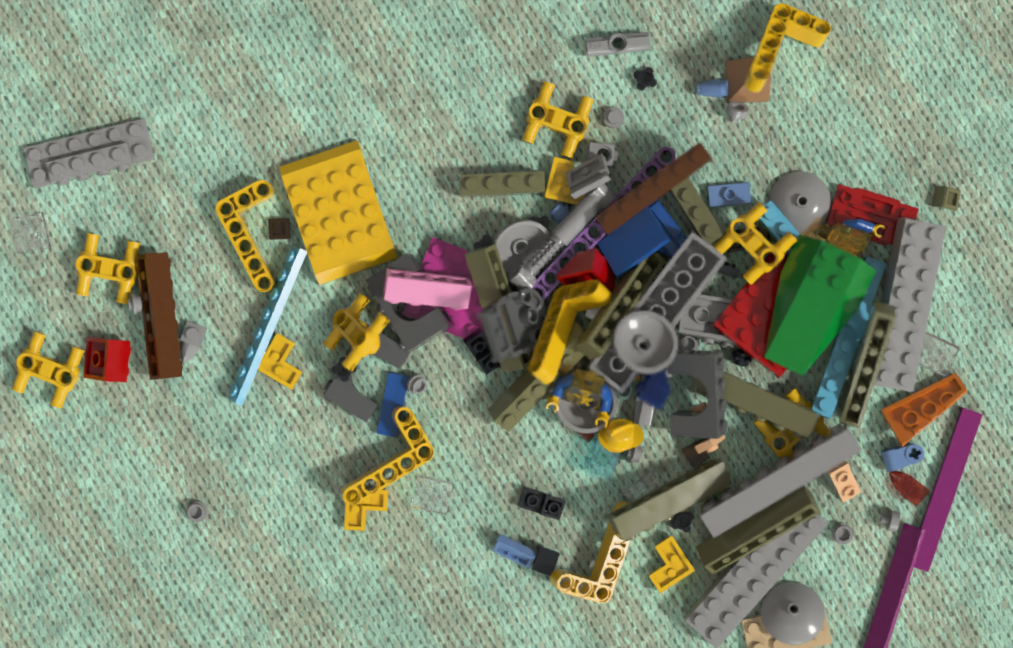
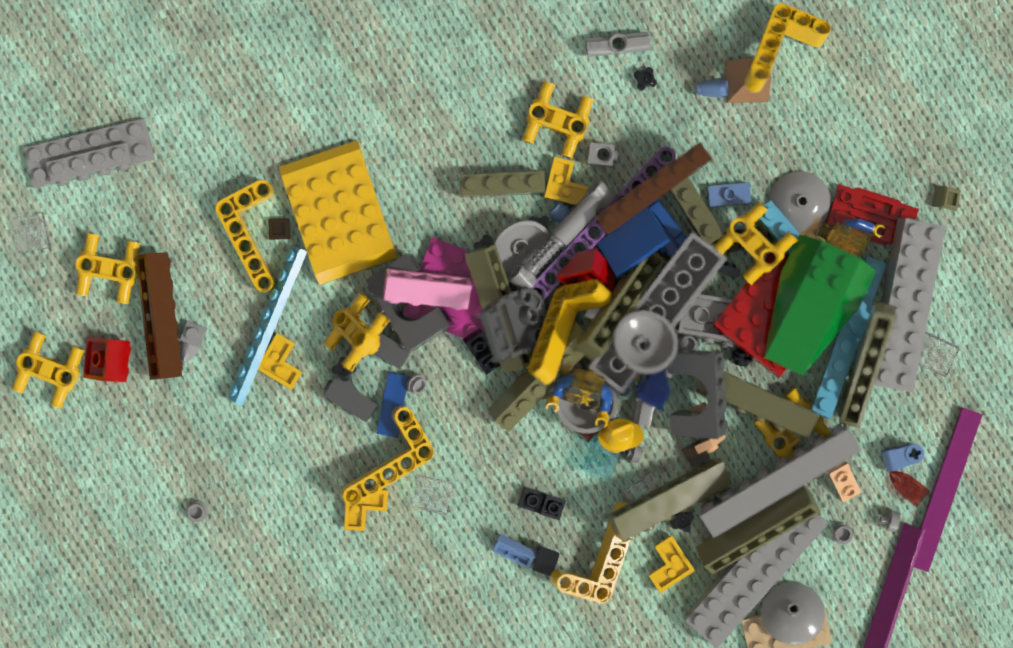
(134, 304): light grey plate -> none
(588, 176): light grey plate -> none
(613, 117): light grey plate -> none
(736, 111): light grey tile -> none
(920, 409): orange wing -> none

